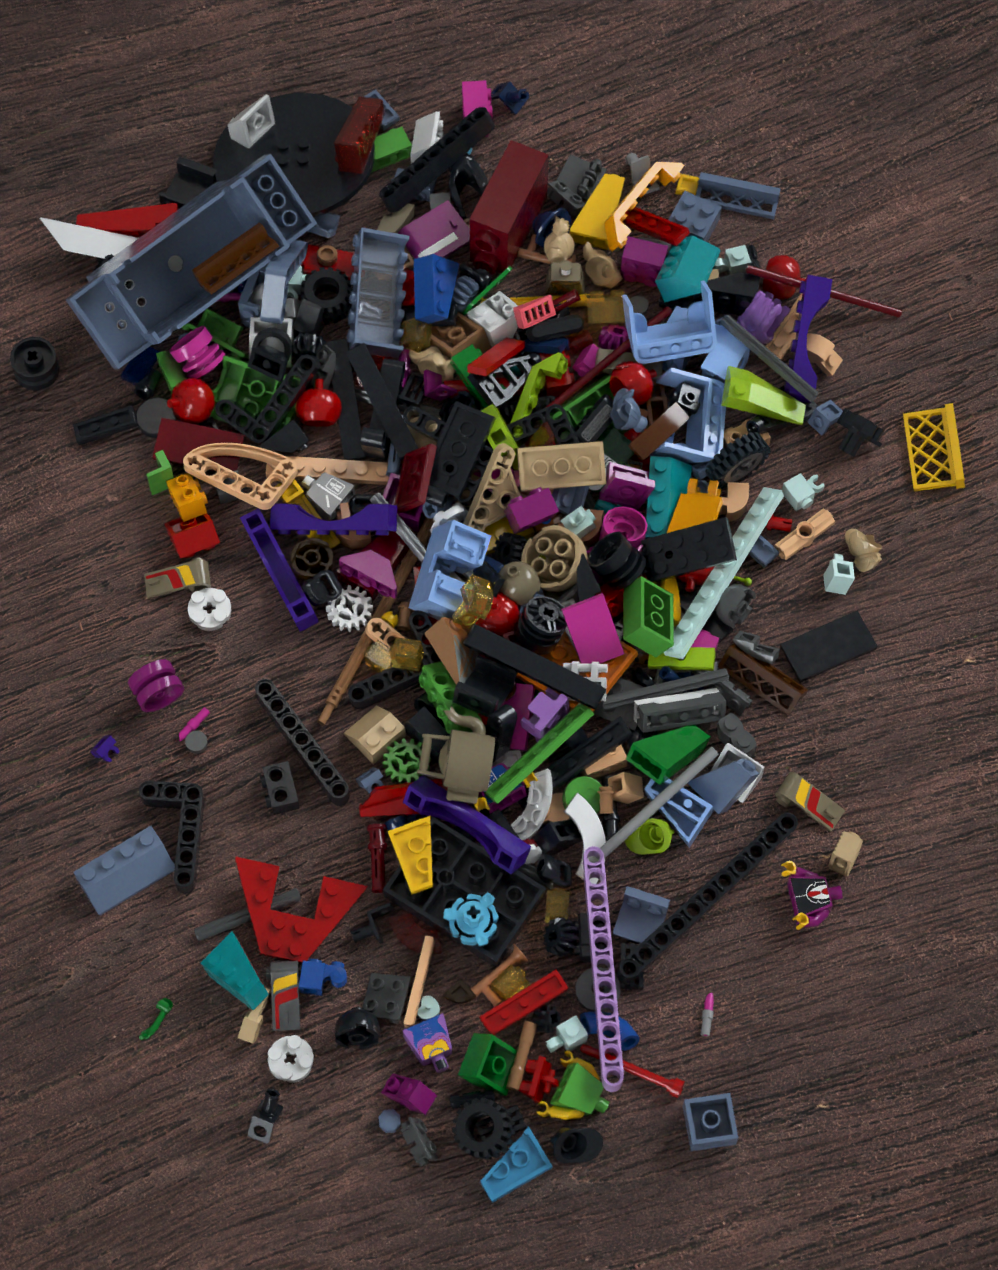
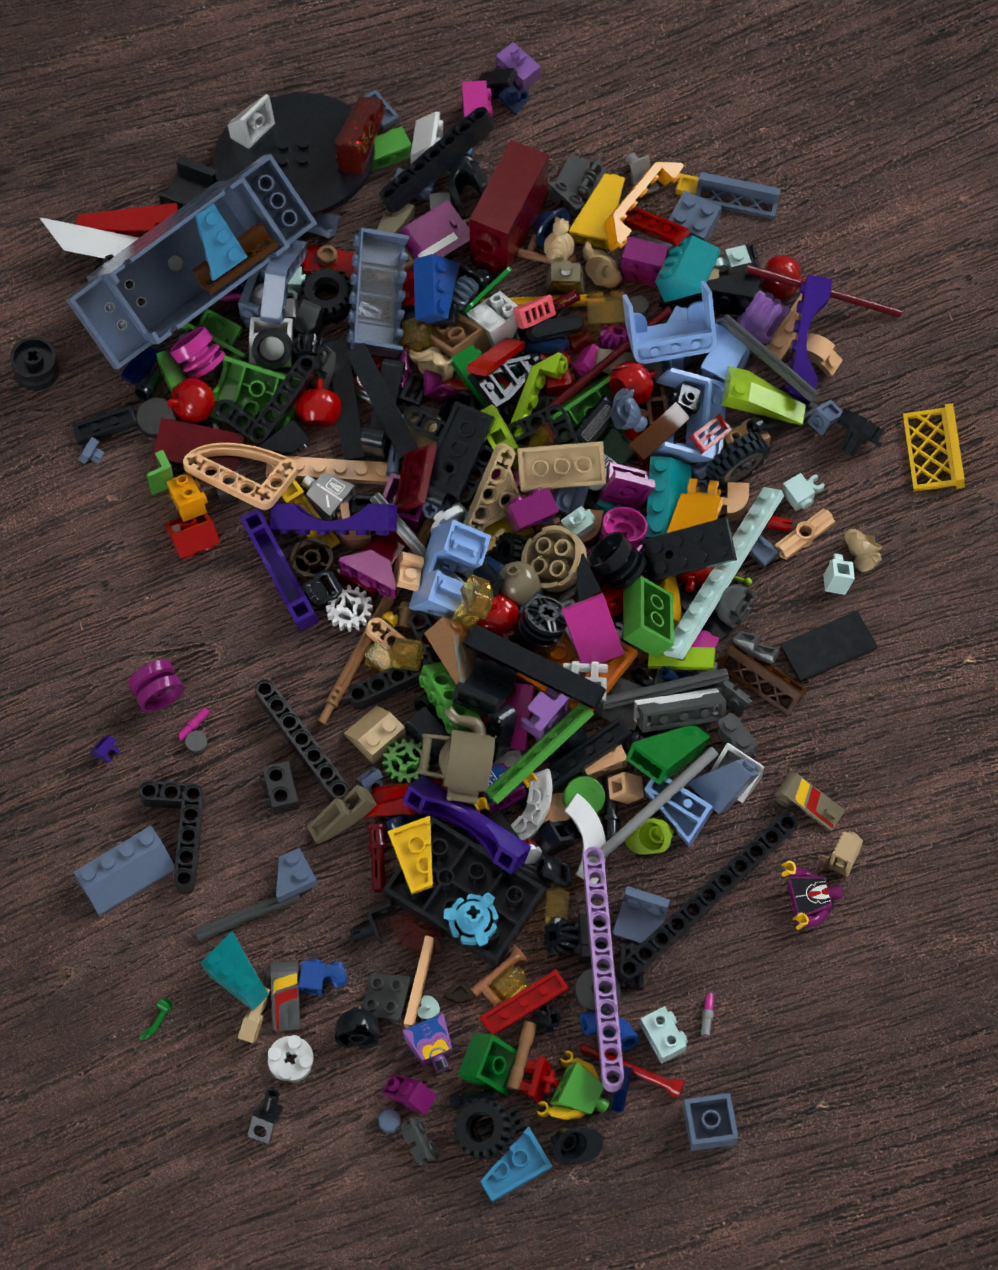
(91, 452): none -> sand blue tile
(189, 575): dark tan door -> none
(203, 598): white plate -> none
(218, 241): none -> dark azure wing
(268, 362): black slope -> none
(286, 934): red wing -> none
(293, 875): none -> sand blue wing
(341, 814): none -> dark tan slope
(408, 570): none -> light nougat brick
(499, 78): none -> black tile
(516, 58): none -> medium lavender brick
(569, 1034): light aqua brick -> none
(606, 799): medium nougat pin -> none
(620, 1096): none -> clear blue axle
(663, 1034): none -> light aqua brick
(699, 442): none -> tile

